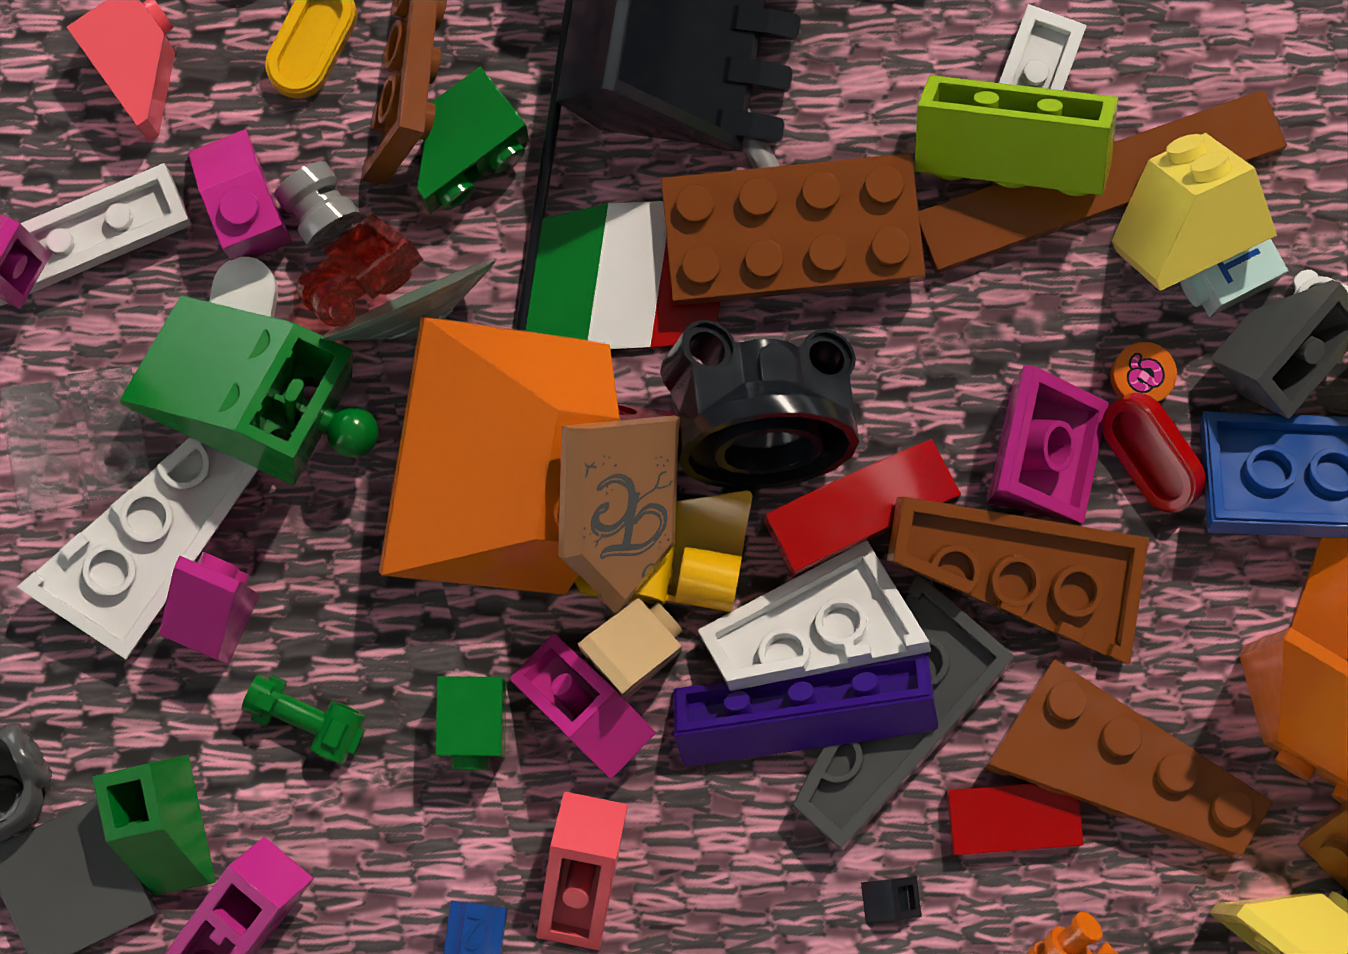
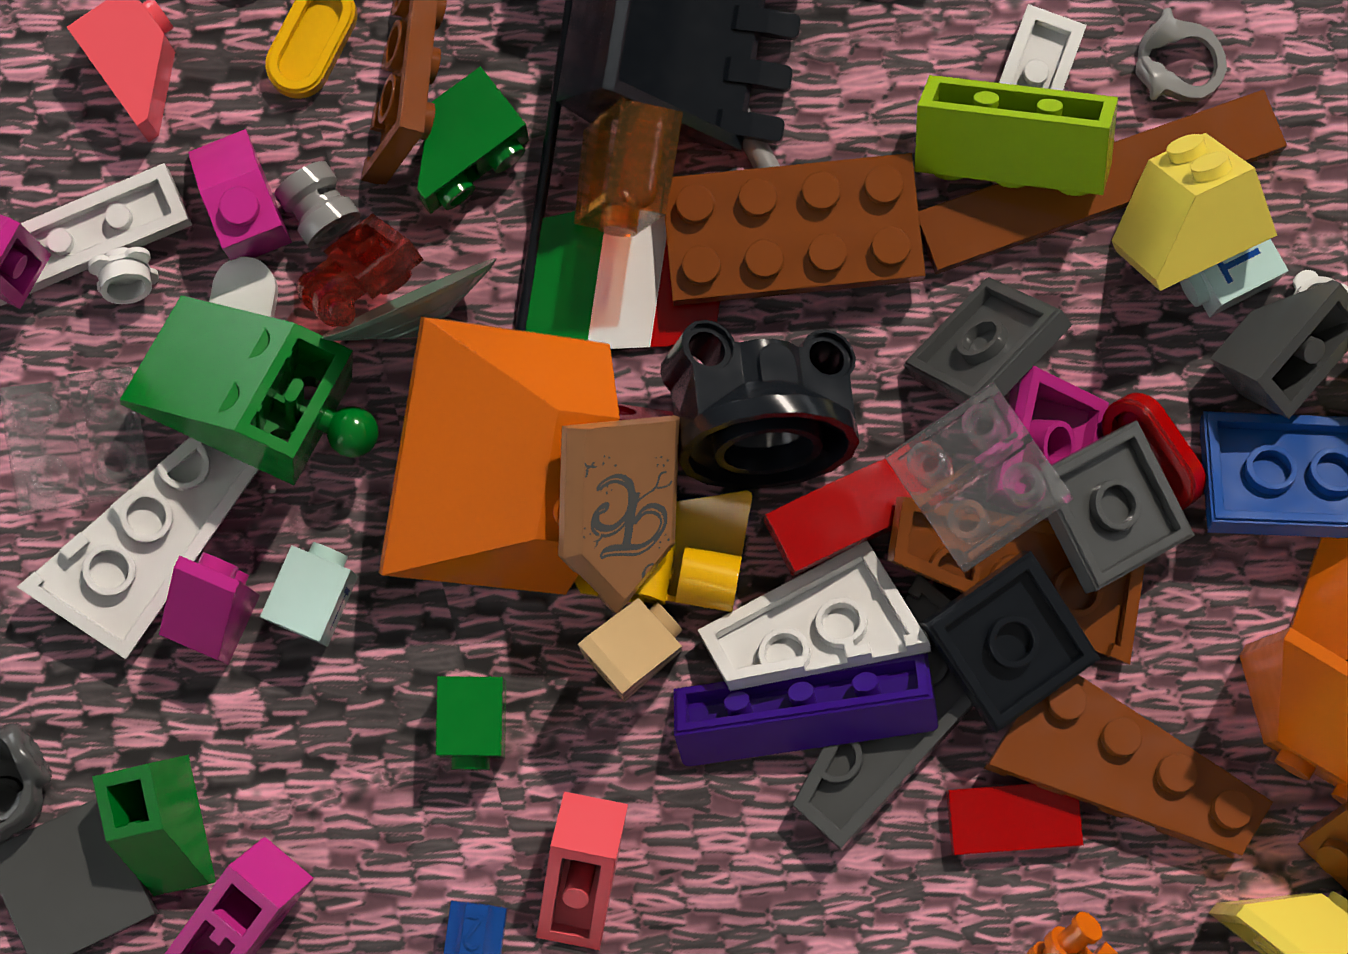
(124, 274): none -> white plate
(310, 592): none -> light aqua brick
(334, 731): green bar -> none
(583, 706): dark pink slope -> none
(627, 168): none -> clear orange torso
(889, 899): black piece -> none
(979, 477): none -> clear slope
(987, 340): none -> dark grey tile
(1010, 641): none -> black tile
(1119, 508): none -> dark grey tile
(1145, 370): orange tile -> none
(1164, 82): none -> light grey piece

